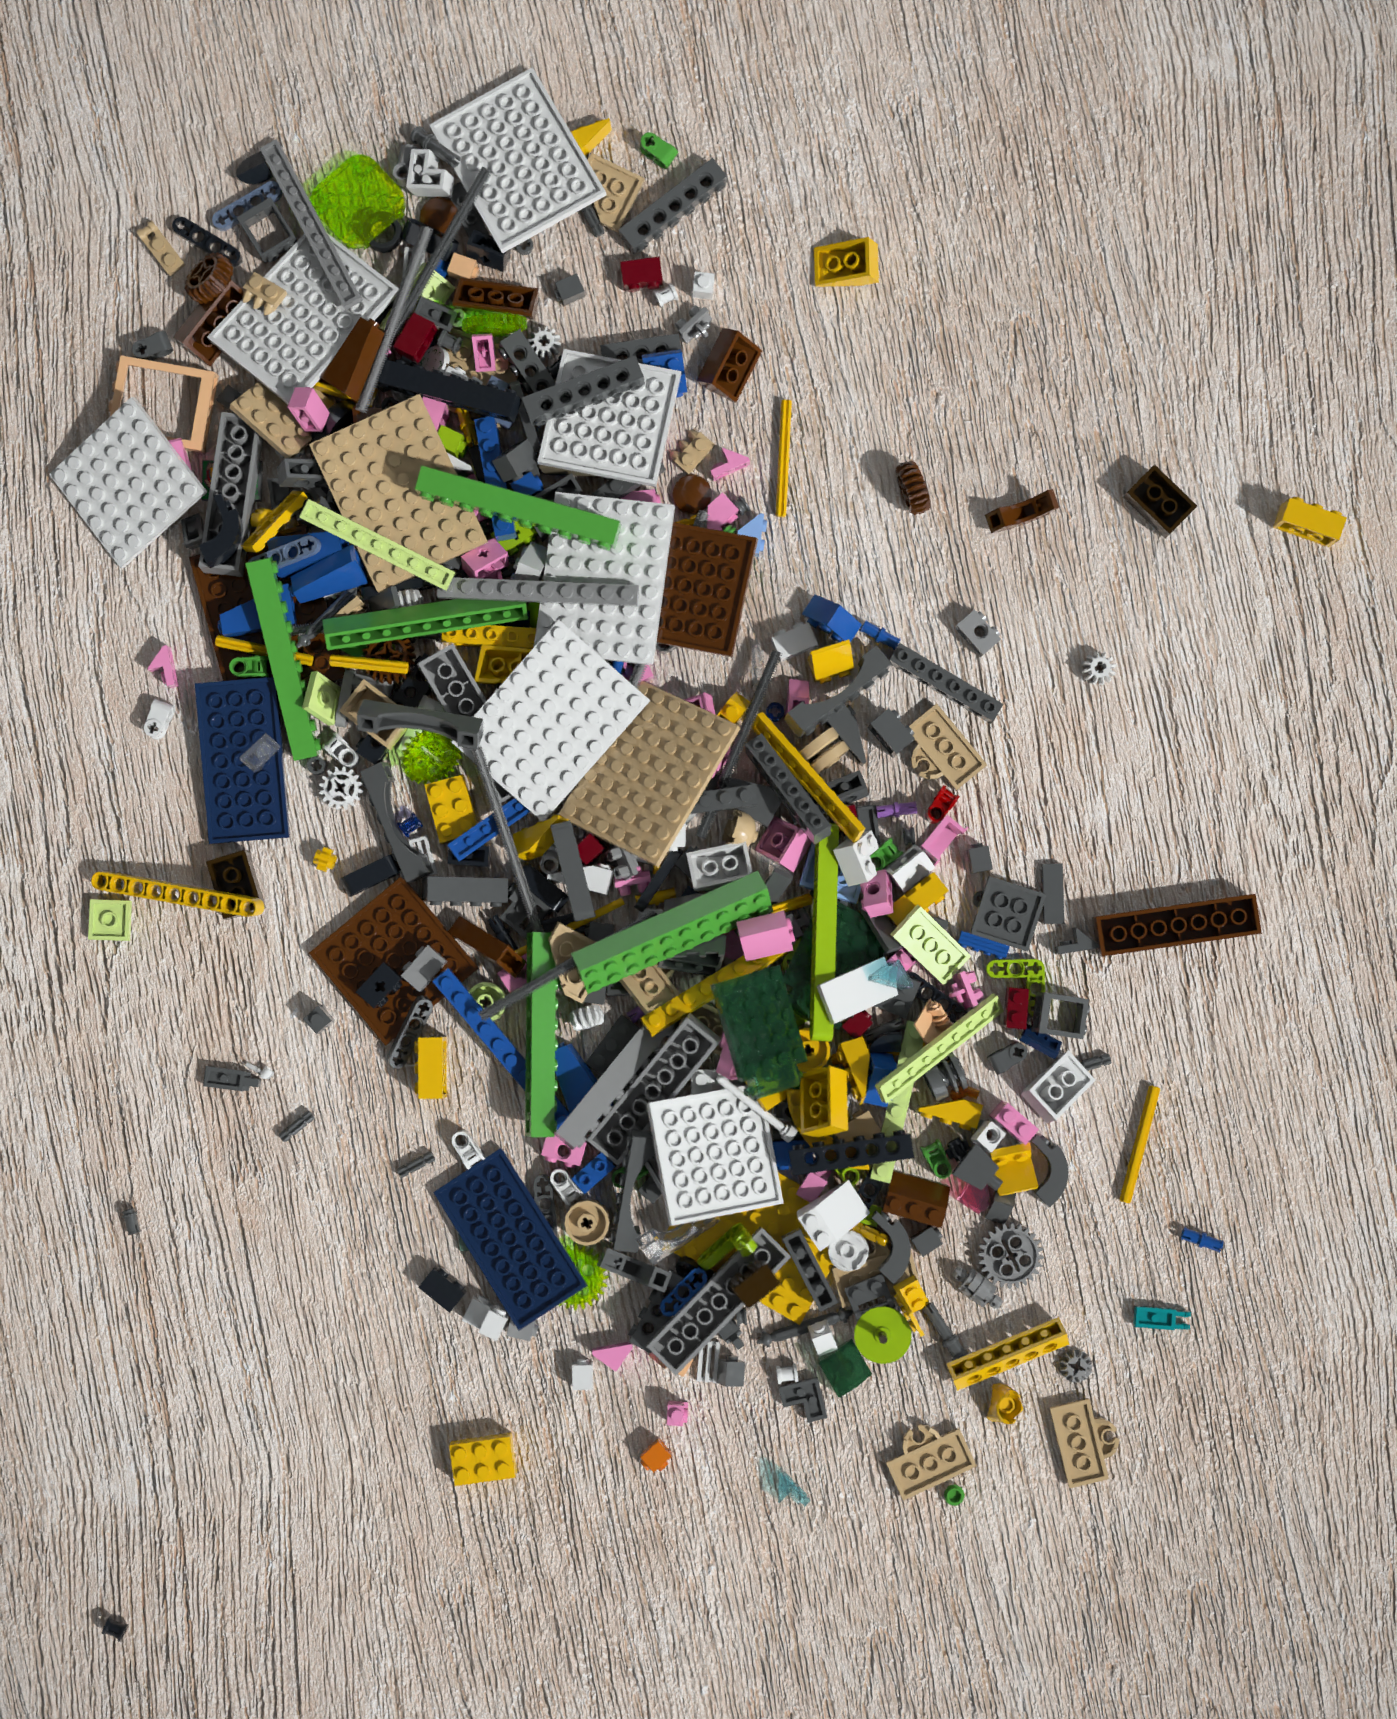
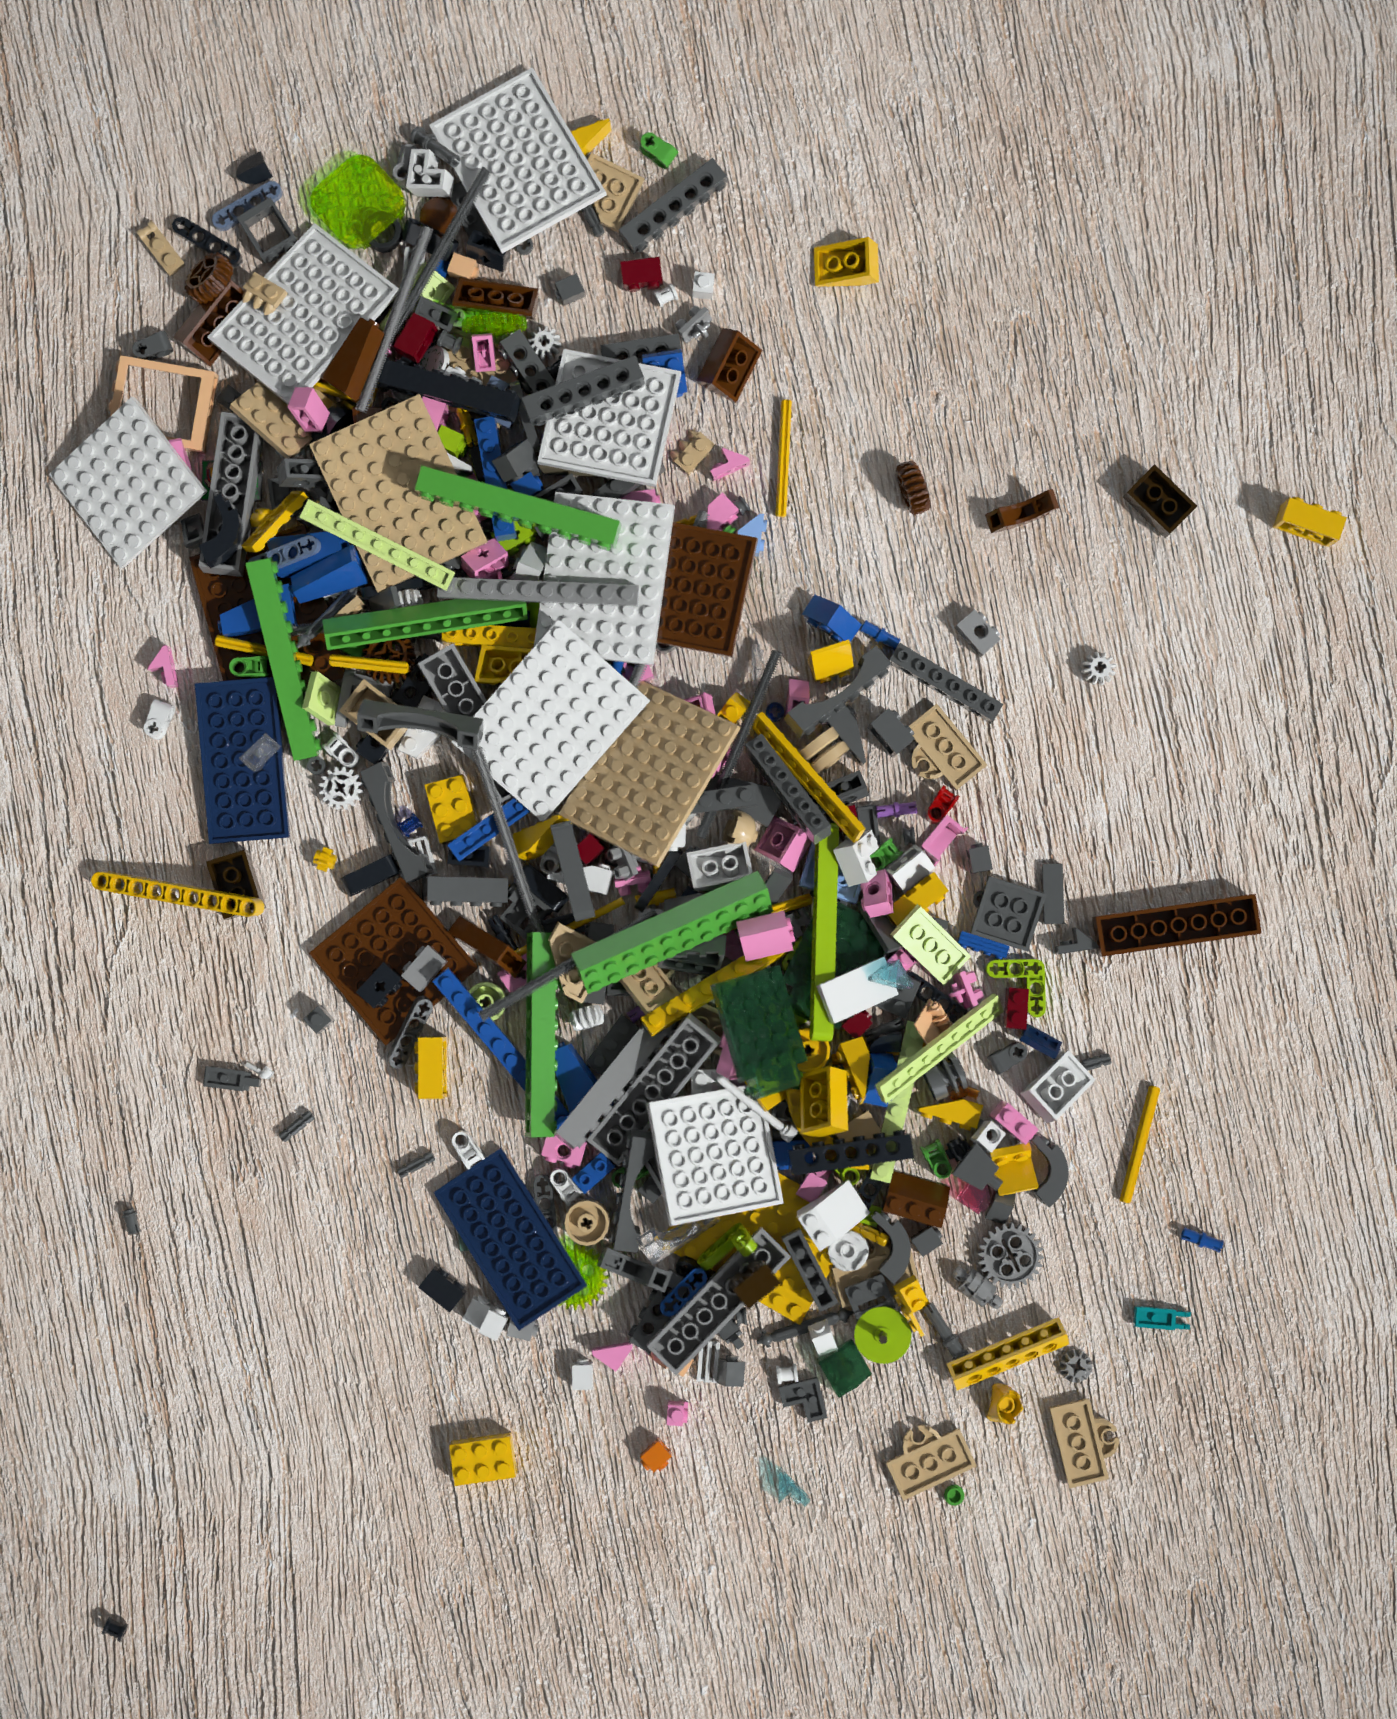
(110, 920): yellowish green plate -> none
(311, 224): light grey plate -> none
(421, 765): clear neon green gear -> none
(692, 494): reddish brown dish -> none
(794, 641): white brick -> none
(1042, 1009): dark grey window -> none

